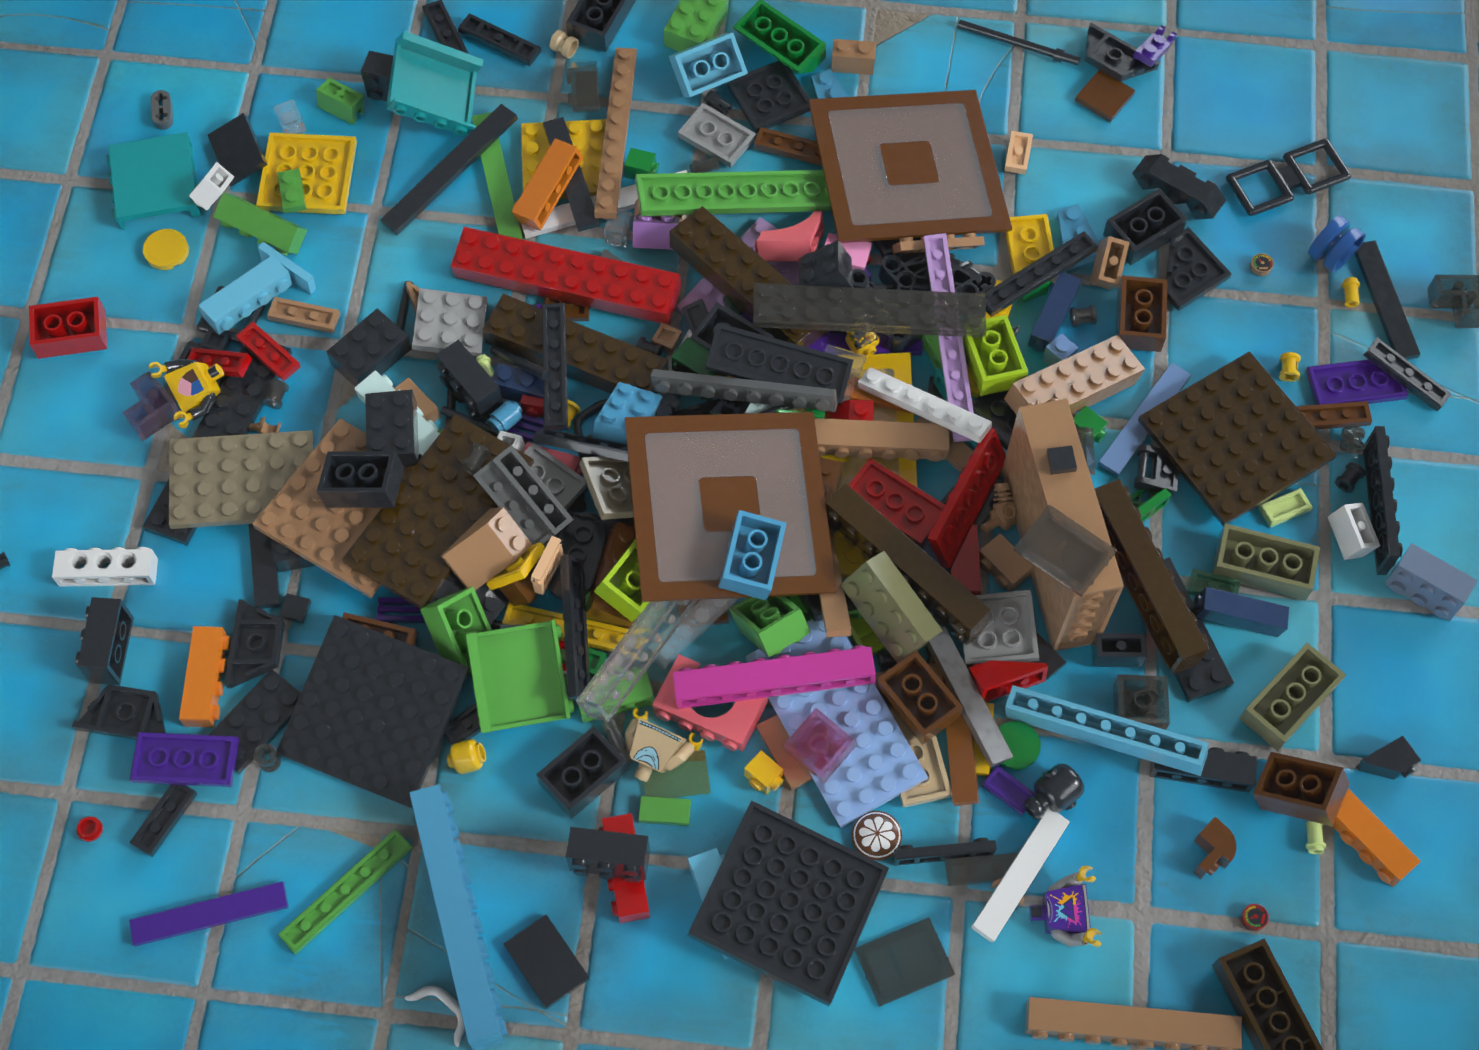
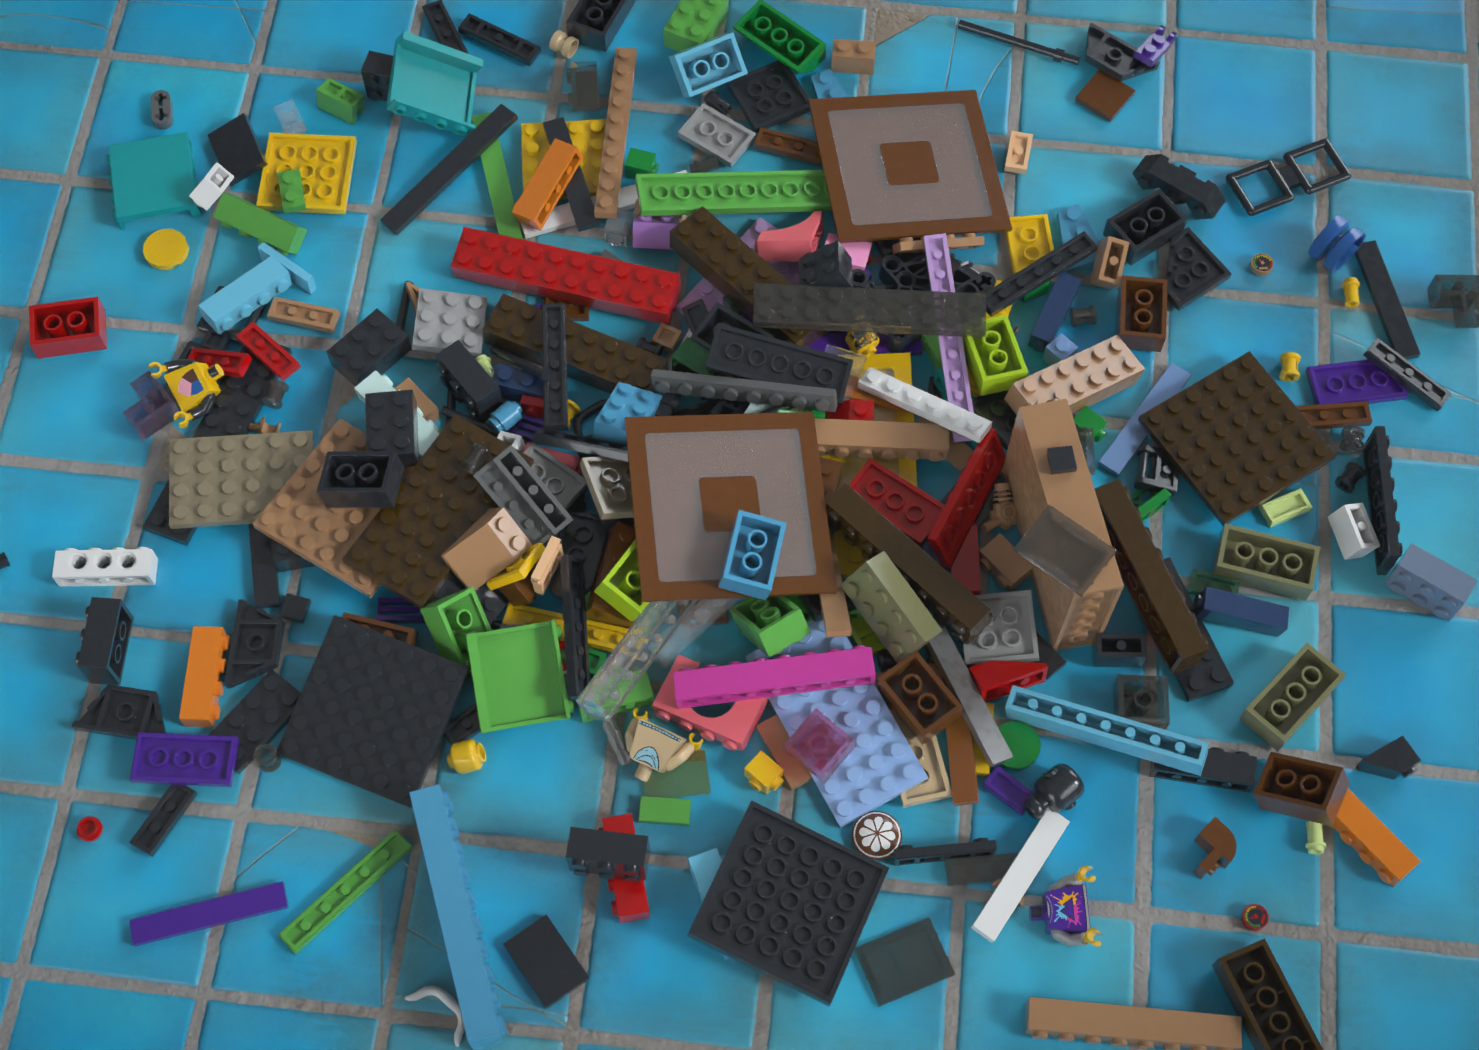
(582, 772): black brick -> none

